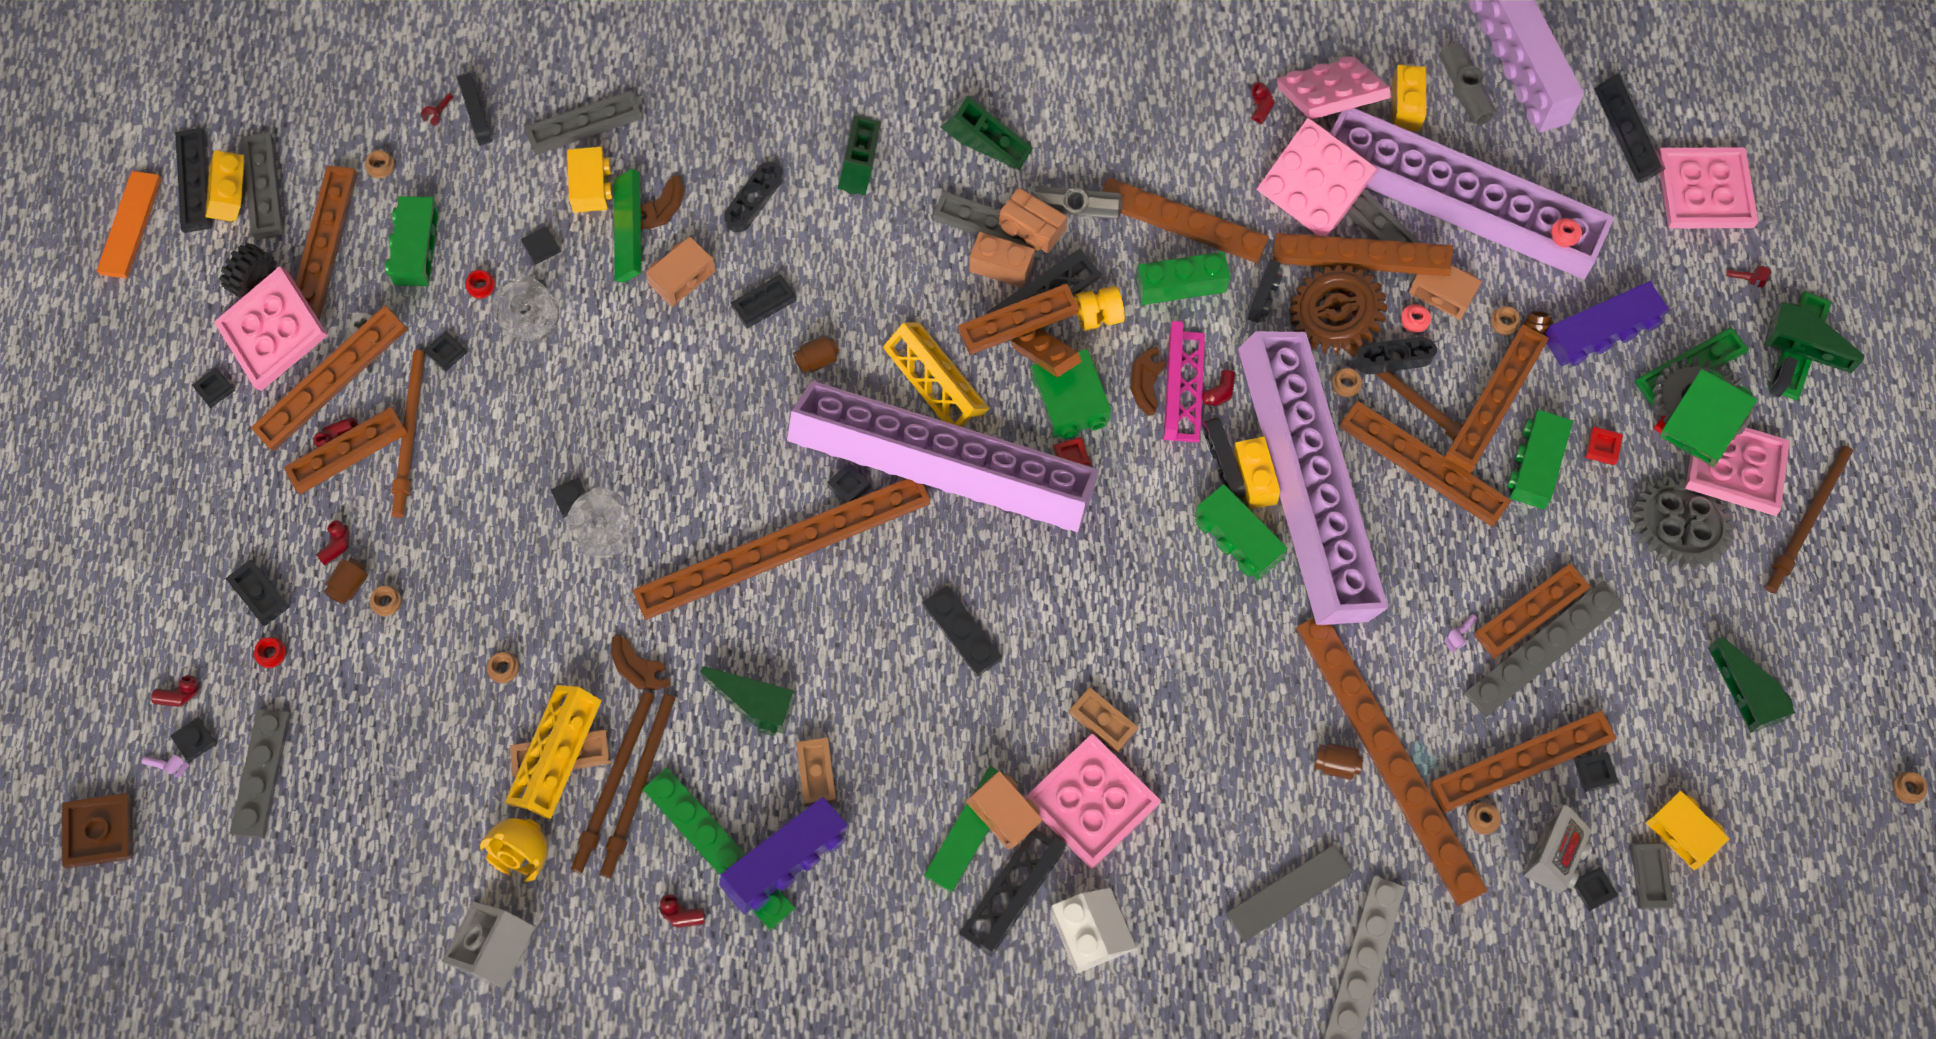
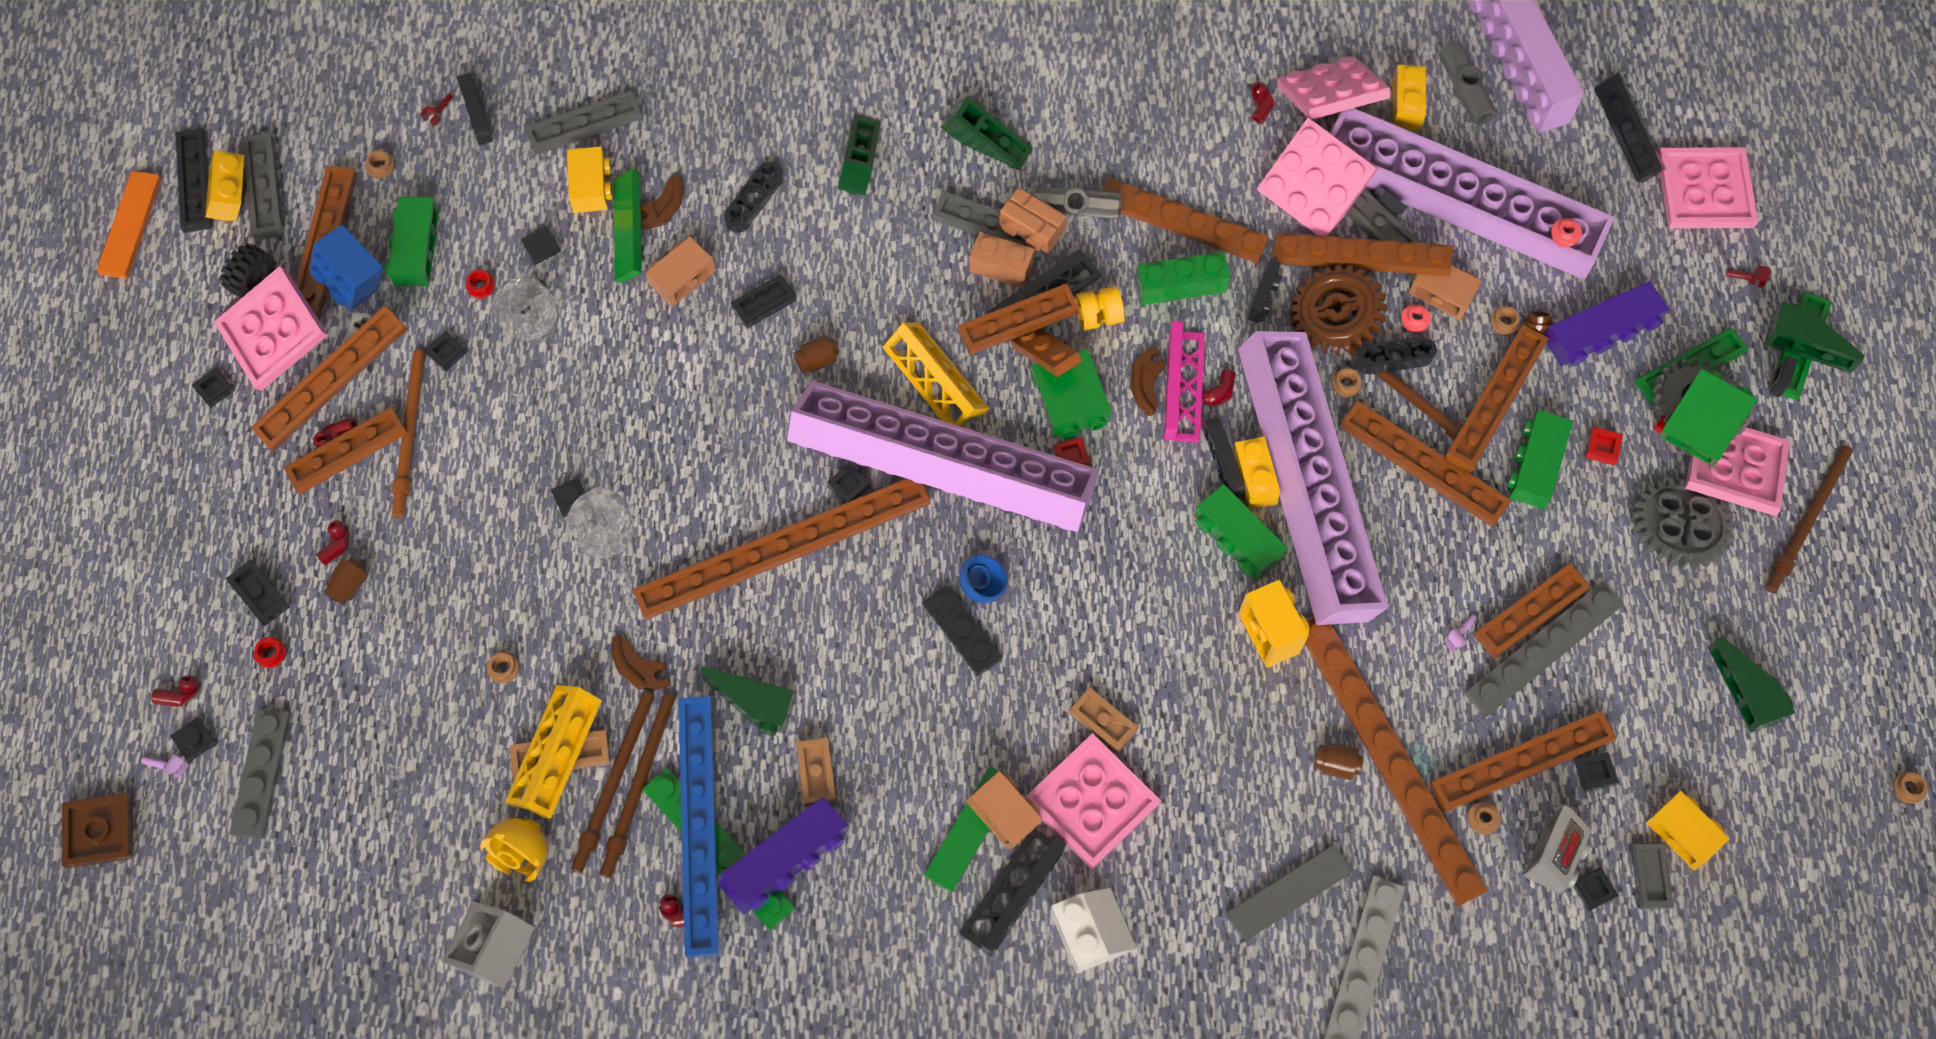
(345, 268): none -> blue brick
(382, 592): medium nougat plate -> none
(698, 828): none -> blue plate
(983, 578): none -> blue piece
(1274, 623): none -> yellow brick
(1389, 200): none -> black tile

